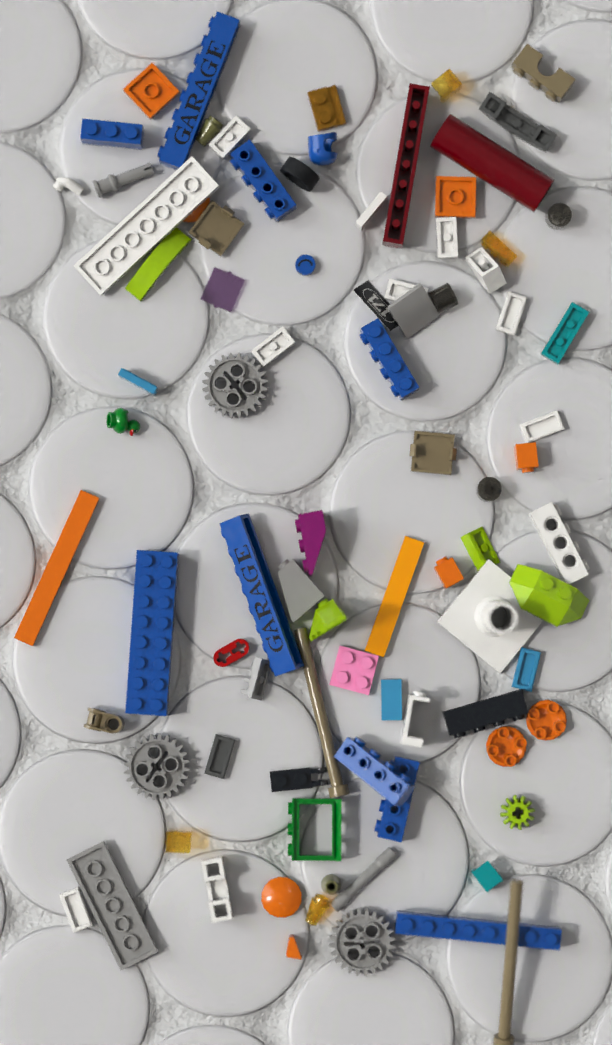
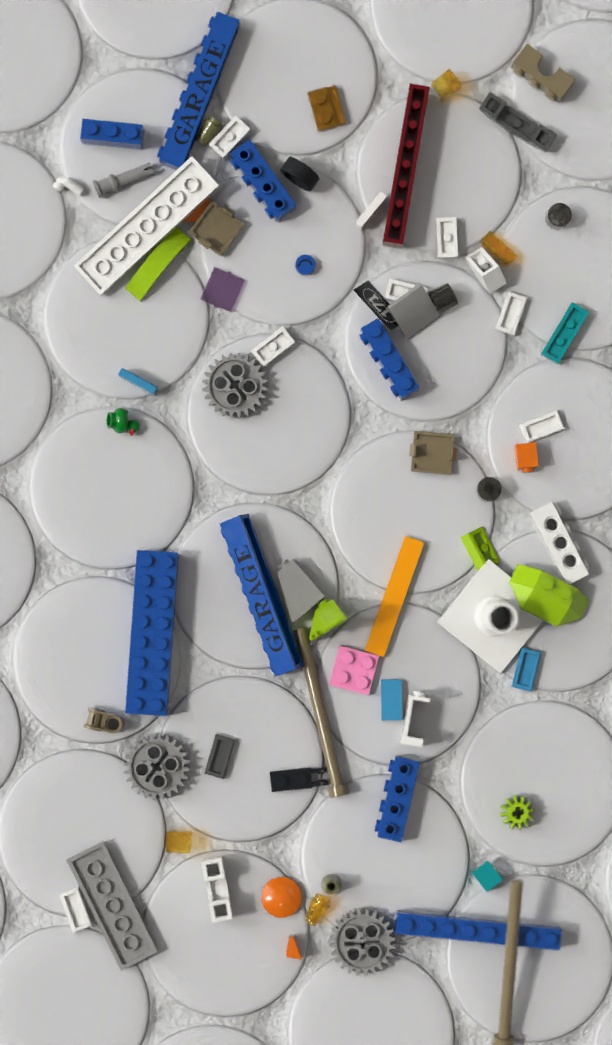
(56, 568): orange tile -> none
(151, 91): orange plate -> none
(228, 648): red beam -> none
(259, 675): light grey plate -> none
(293, 829): green window -> none
(313, 533): magenta slope -> none
(320, 149): blue helmet -> none
(346, 895): light grey piece -> none
(375, 771): brick -> none
(448, 572): orange brick -> none
(455, 197): orange plate -> none
(485, 712): black brick -> none
(492, 163): dark red piece -> none
(506, 746): orange dish -> none
(546, 720): orange dish -> none

